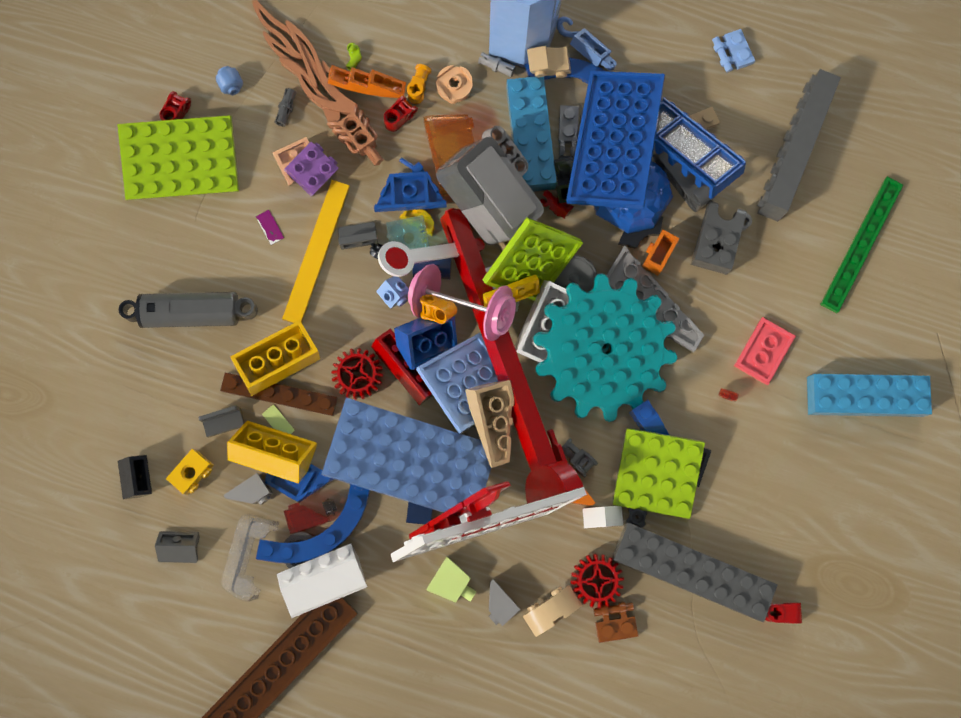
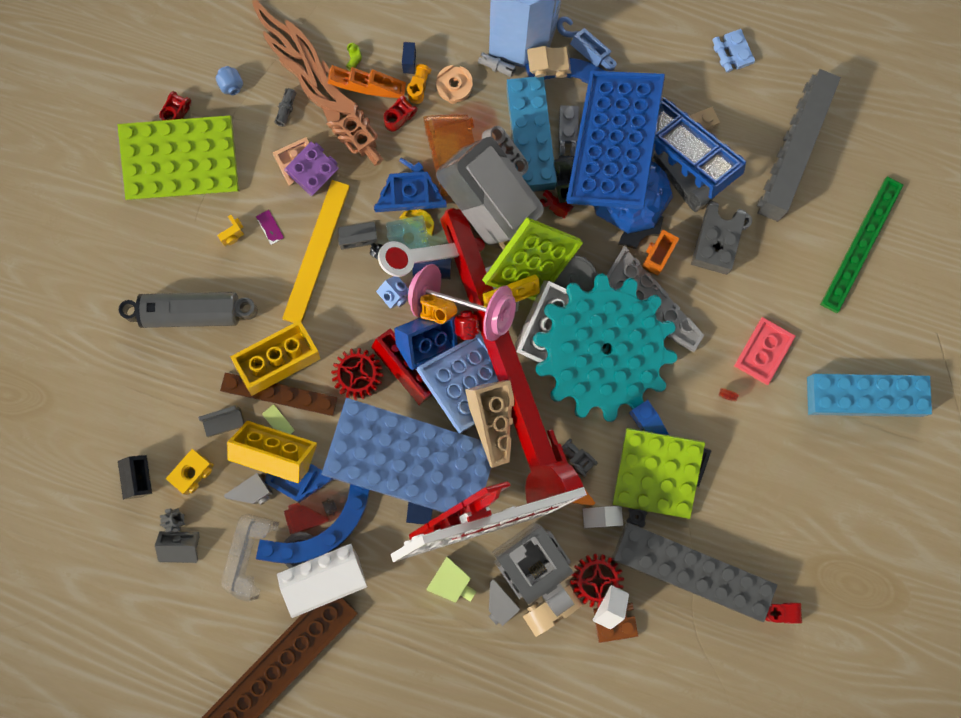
(172, 520): none -> dark grey gear
(231, 234): none -> yellow bracket
(409, 57): none -> dark blue piece
(467, 325): none -> red head
(536, 567): none -> piece
(612, 608): none -> white slope

